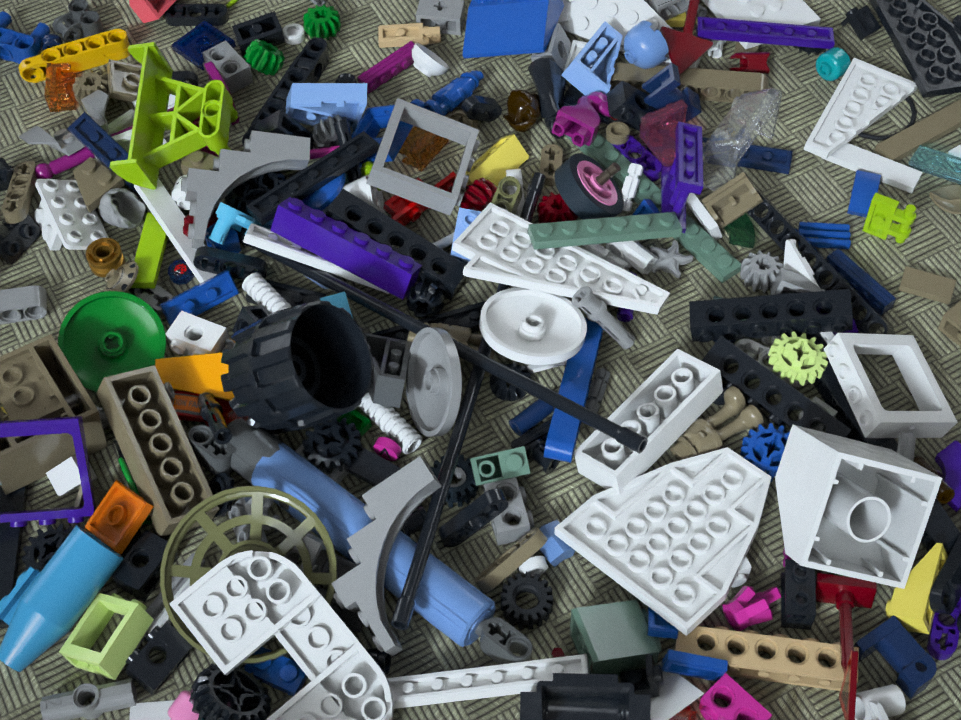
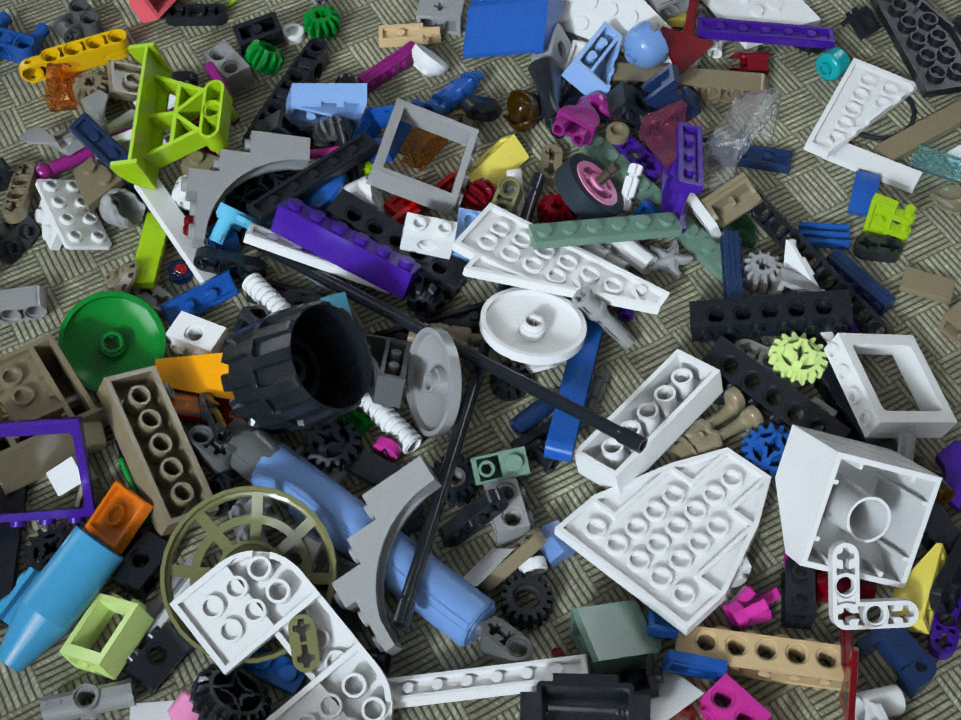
(50, 40): dark blue bush -> none
(104, 256): pearl gold wheel -> none
(199, 40): clear blue tile -> none
(297, 645): none -> olive beam
(428, 235): none -> white brick
(486, 565): none -> white sticker
(731, 264): none -> dark blue piece
(851, 599): none -> white beam
(877, 248): none -> black beam

